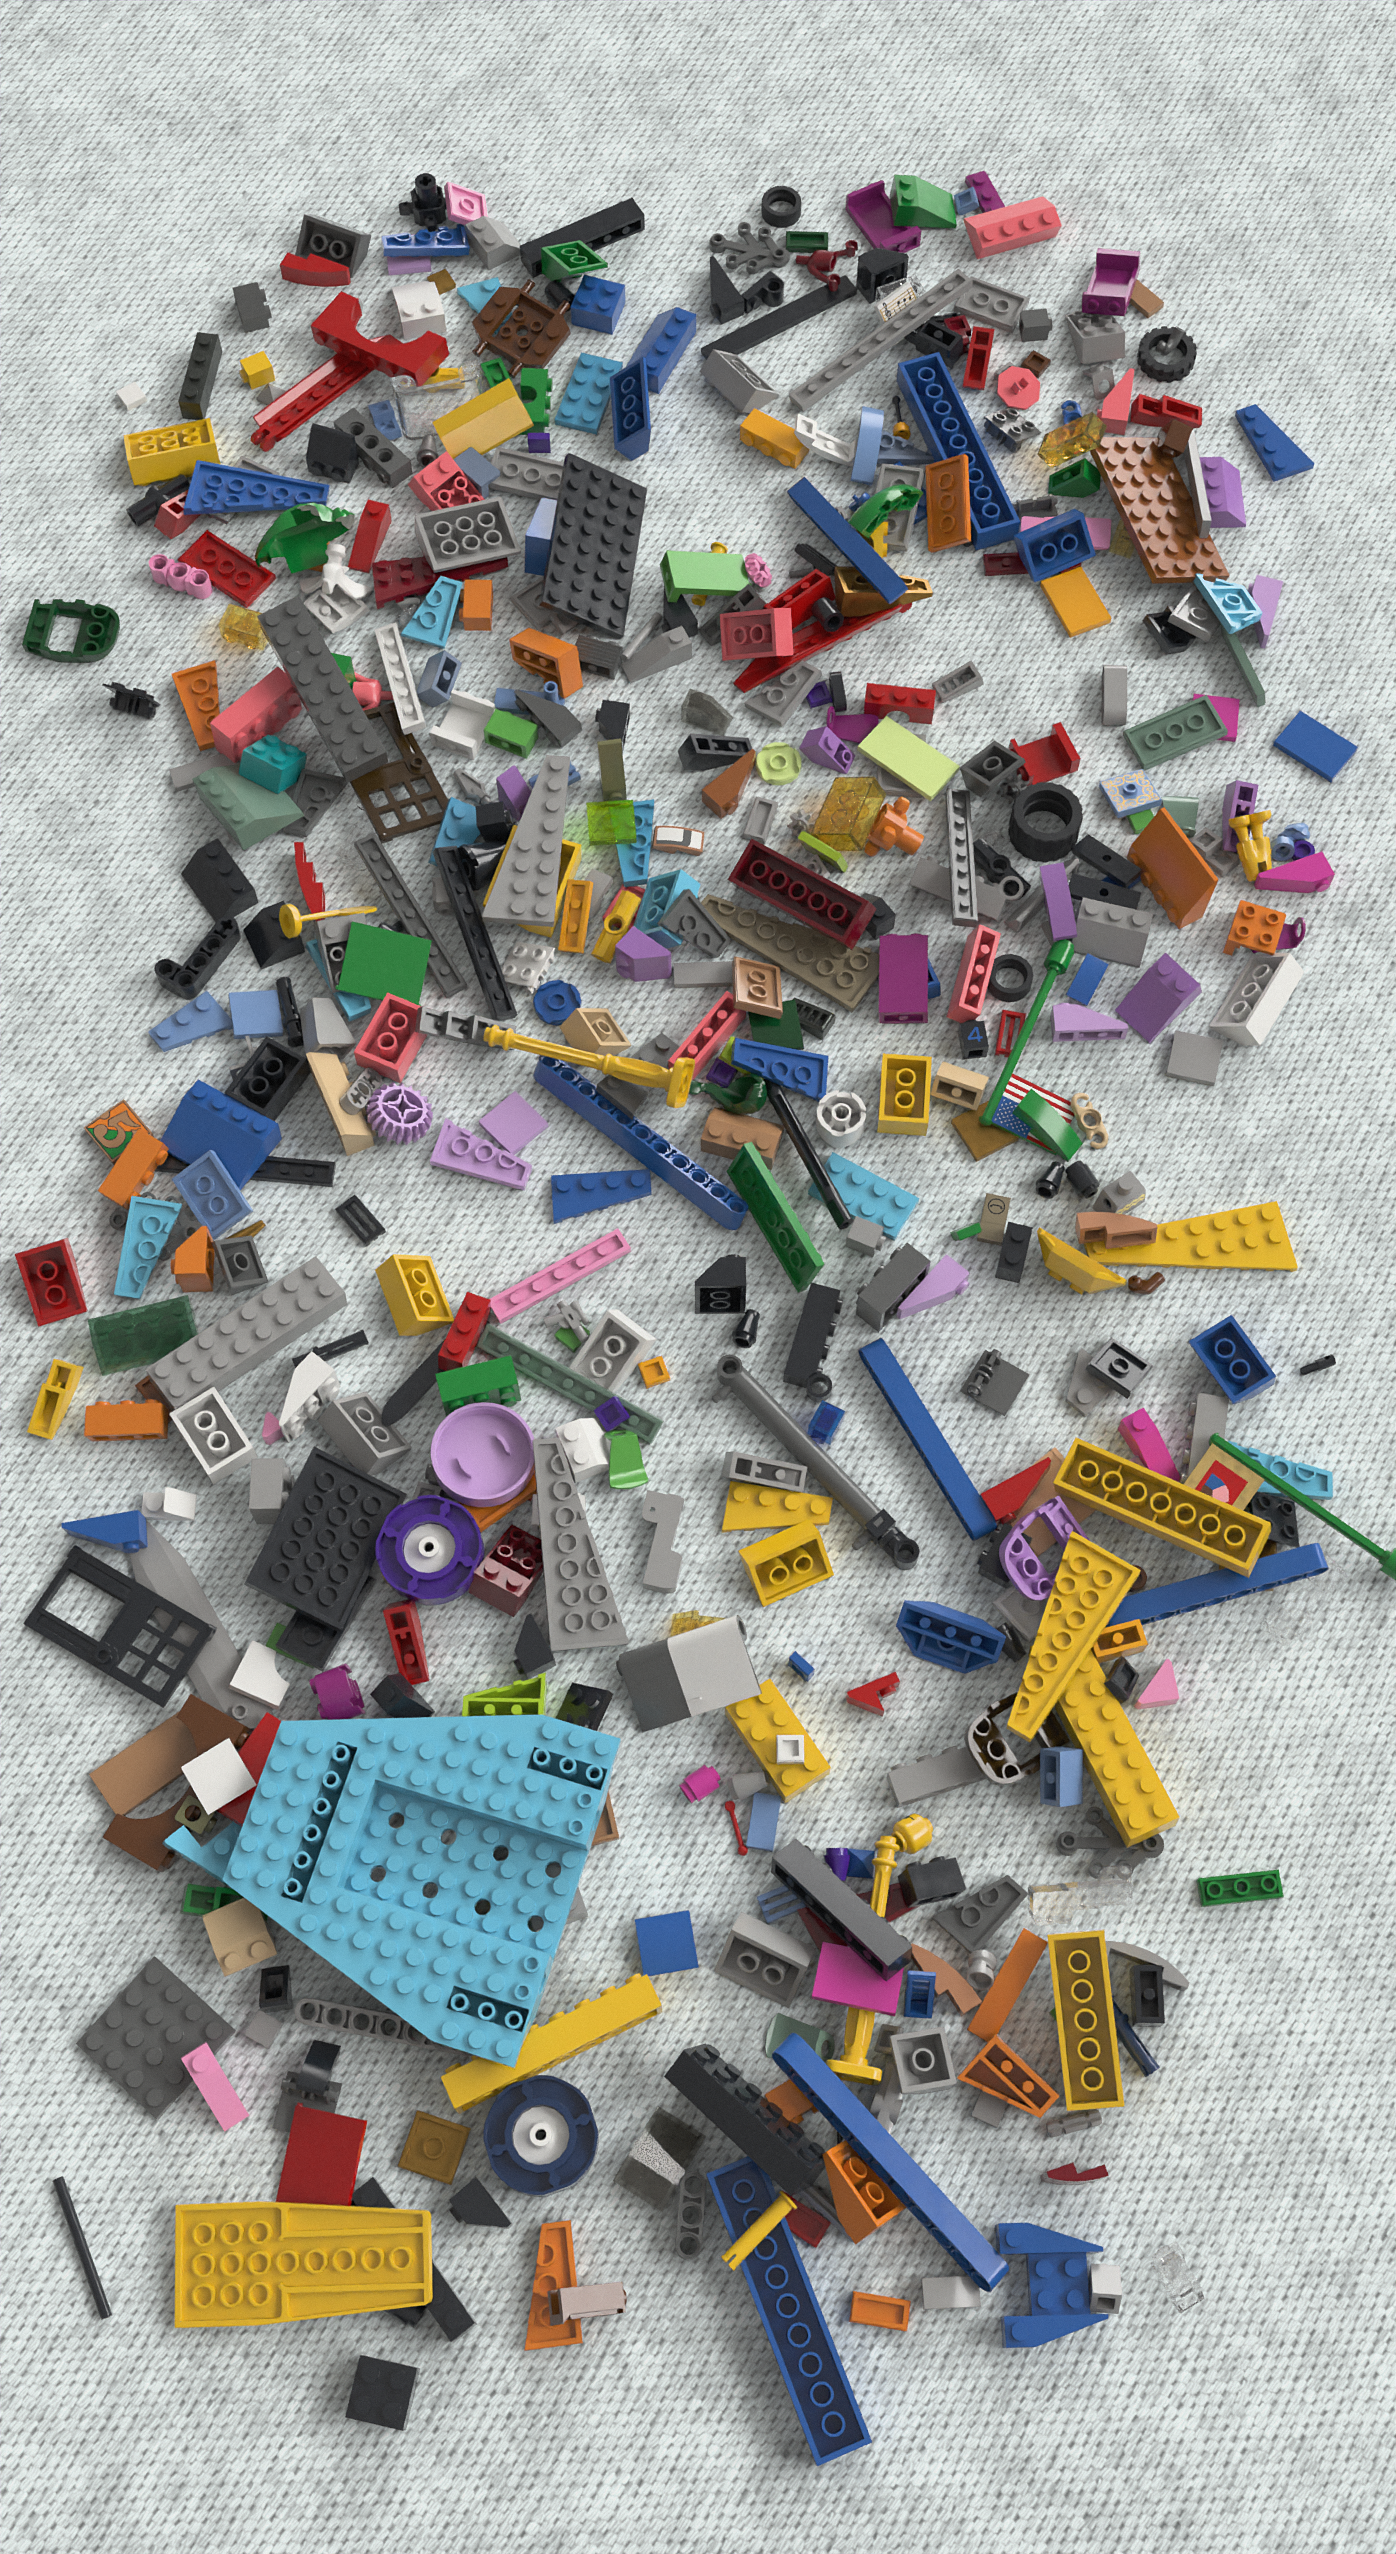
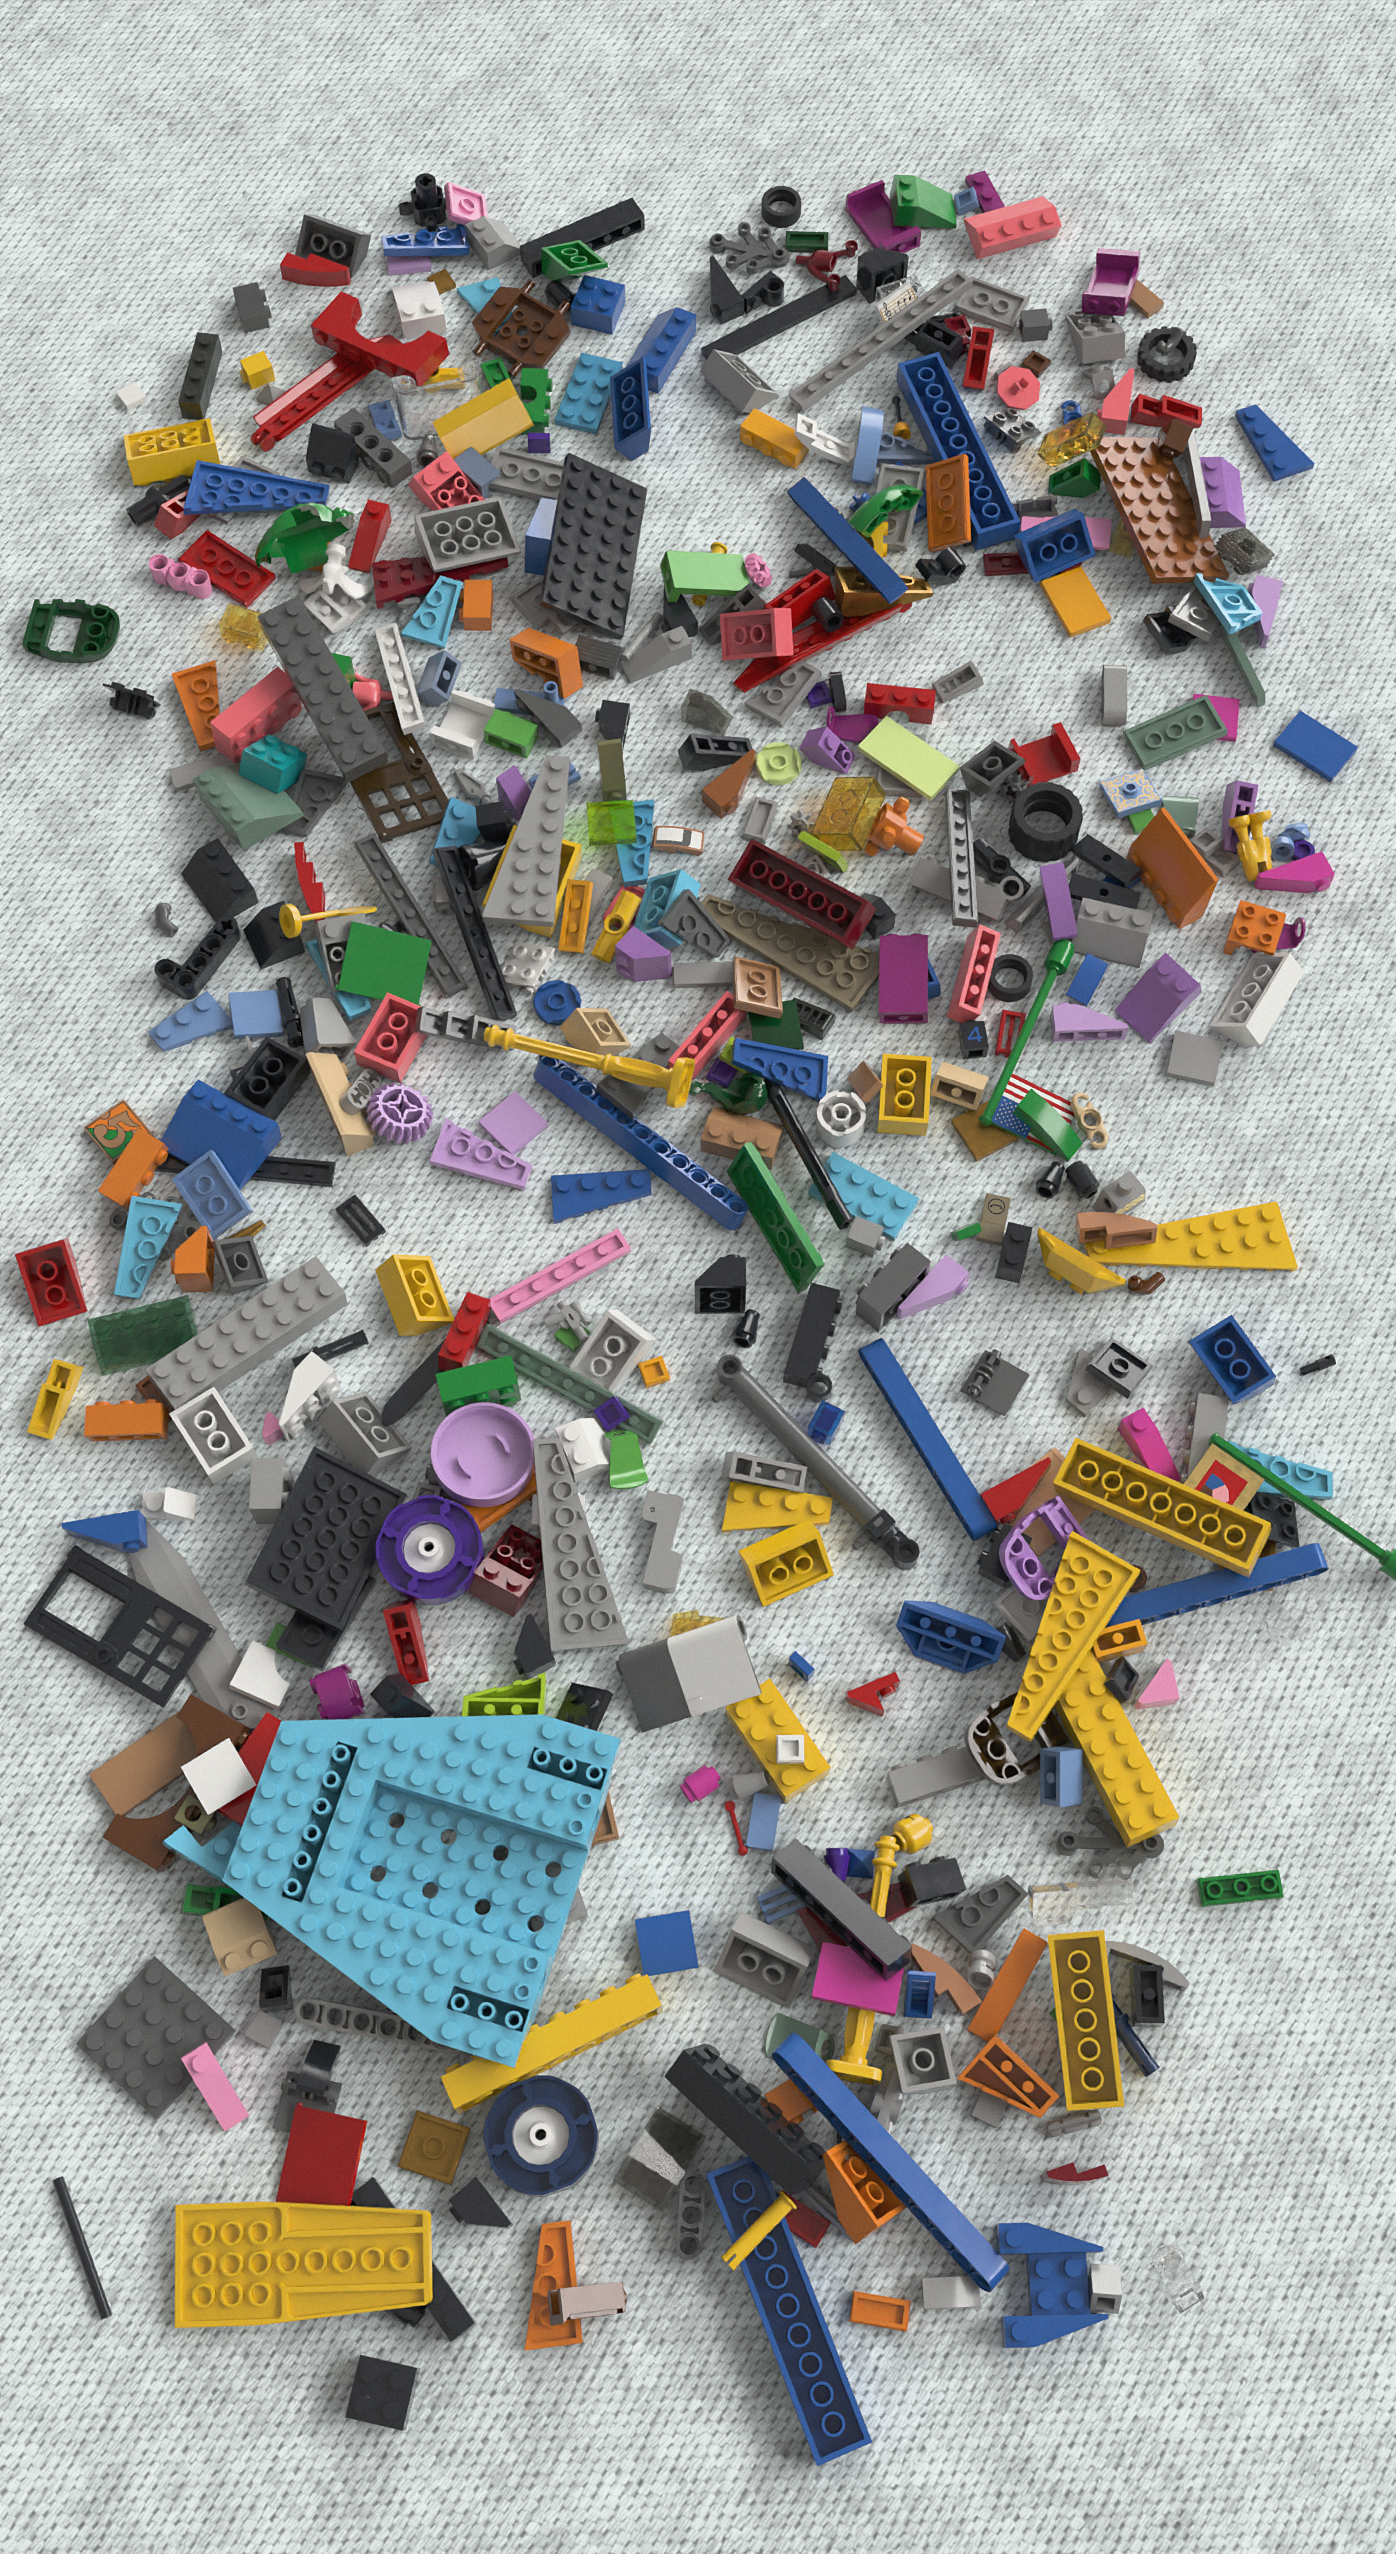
(162, 914): none -> dark grey arm
(865, 1082): none -> medium nougat tile
(944, 569): none -> black plate
(1243, 551): none -> clear smoke brick

